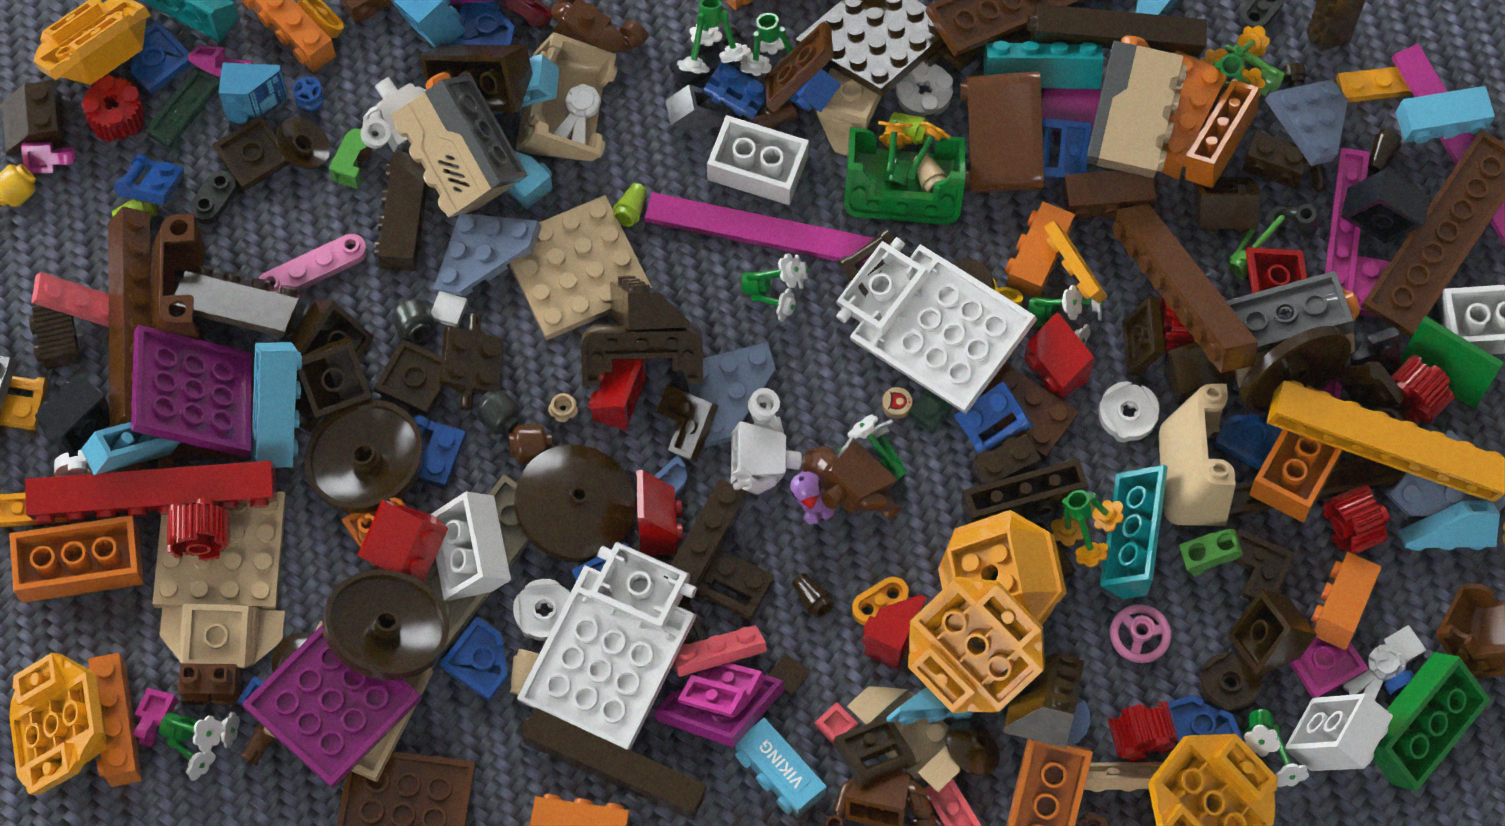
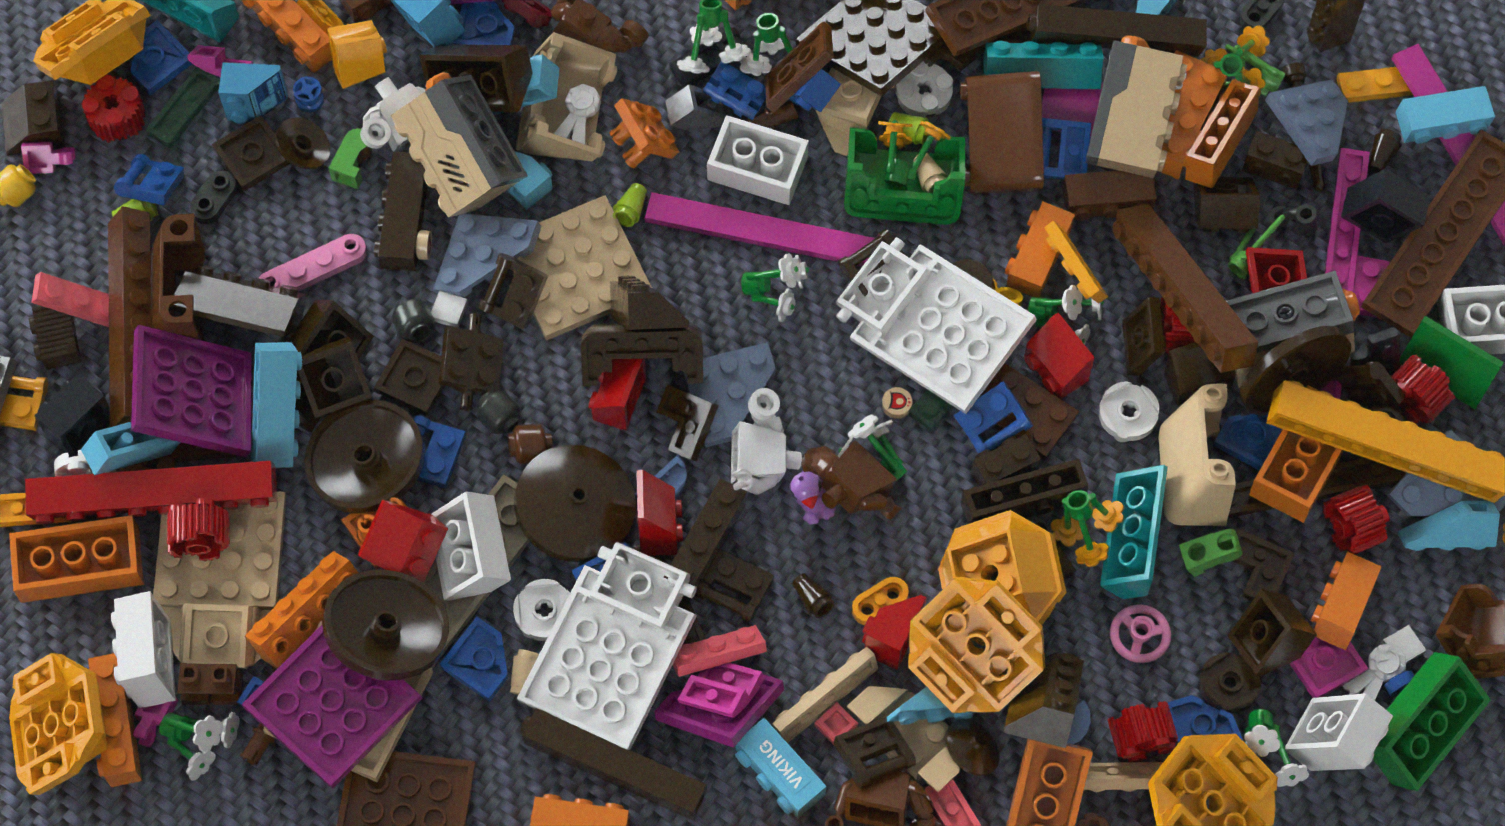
(143, 650): none -> white brick
(299, 612): none -> orange brick
(356, 52): none -> light orange torso
(424, 244): none -> tan tile
(522, 293): none -> dark brown plate
(563, 400): tan plate -> none
(646, 129): none -> orange plate
(791, 673): dark brown tile -> none
(831, 690): none -> tan plate

